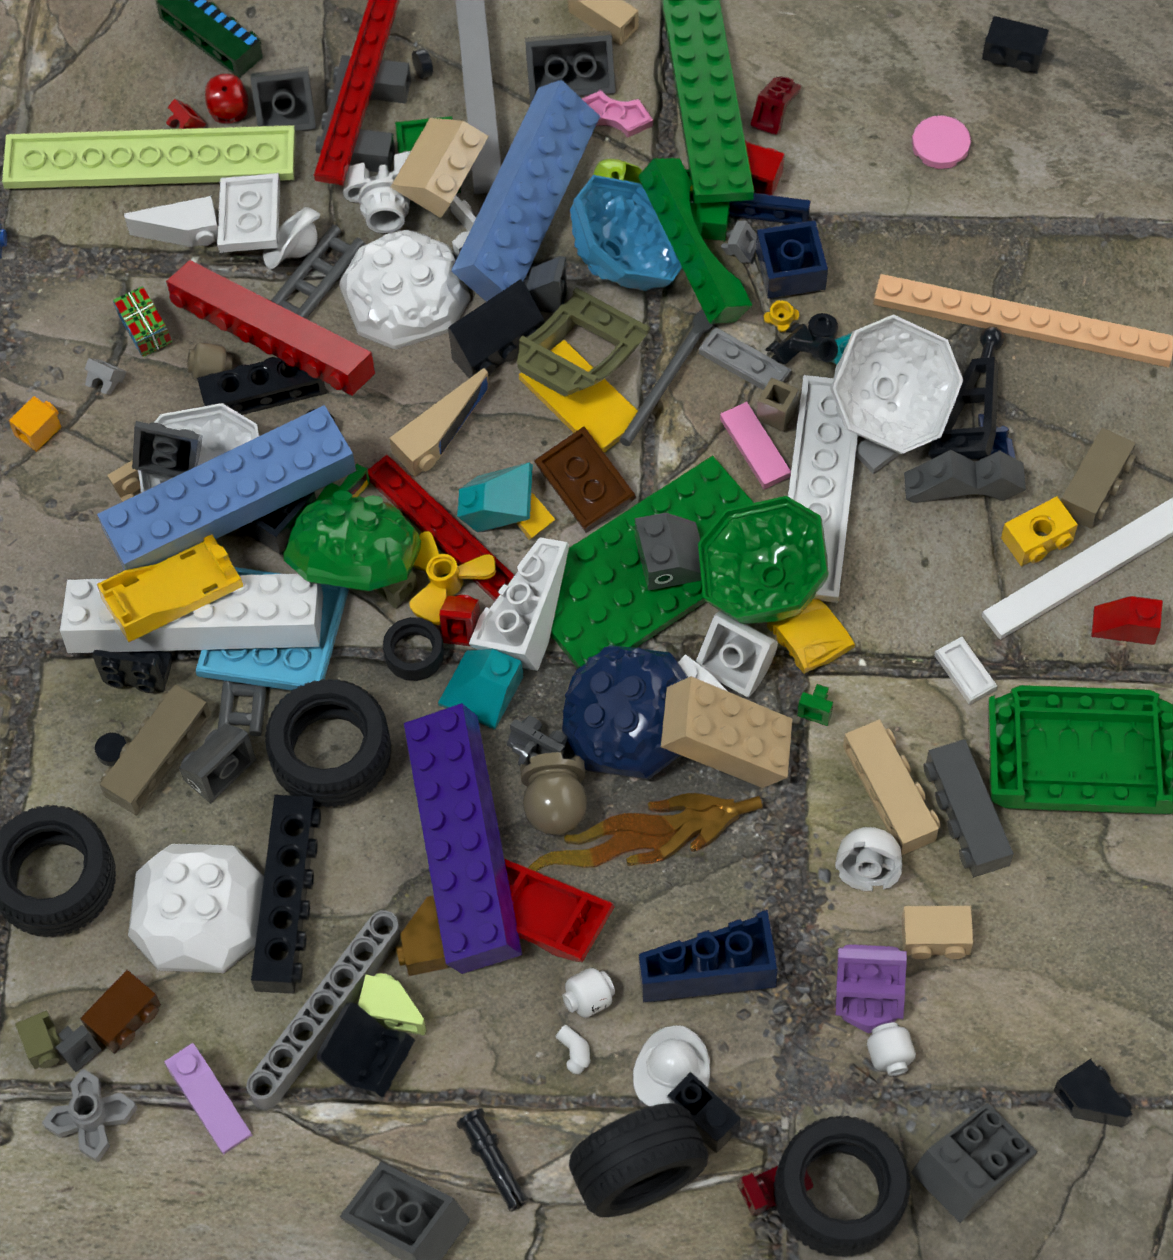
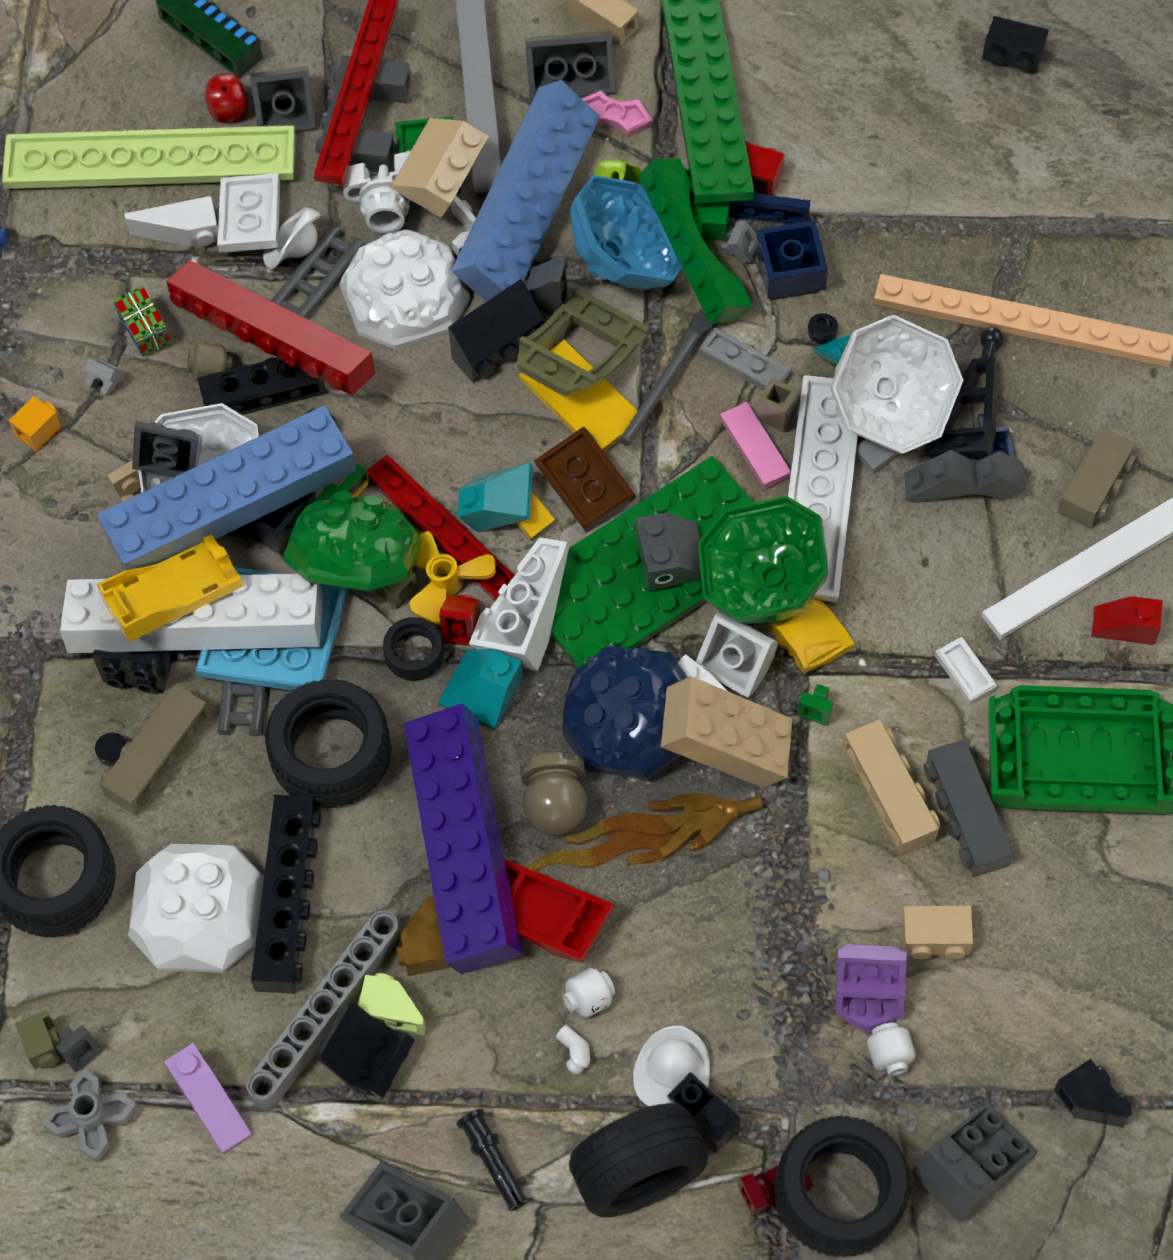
(121, 1012): reddish brown brick -> none
(184, 115): red tile -> none
(218, 761): dark grey slope -> none
(422, 63): black tile -> none
(429, 435): tan slope -> none
(529, 741): dark grey hips -> none
(712, 963): dark blue wedge -> none
(772, 104): dark red bracket -> none
(781, 308): yellow plate -> none
(800, 339): black bar -> none
(869, 858): white cylinder -> none
(941, 142): bright pink tile -> none
(1048, 518): yellow brick -> none

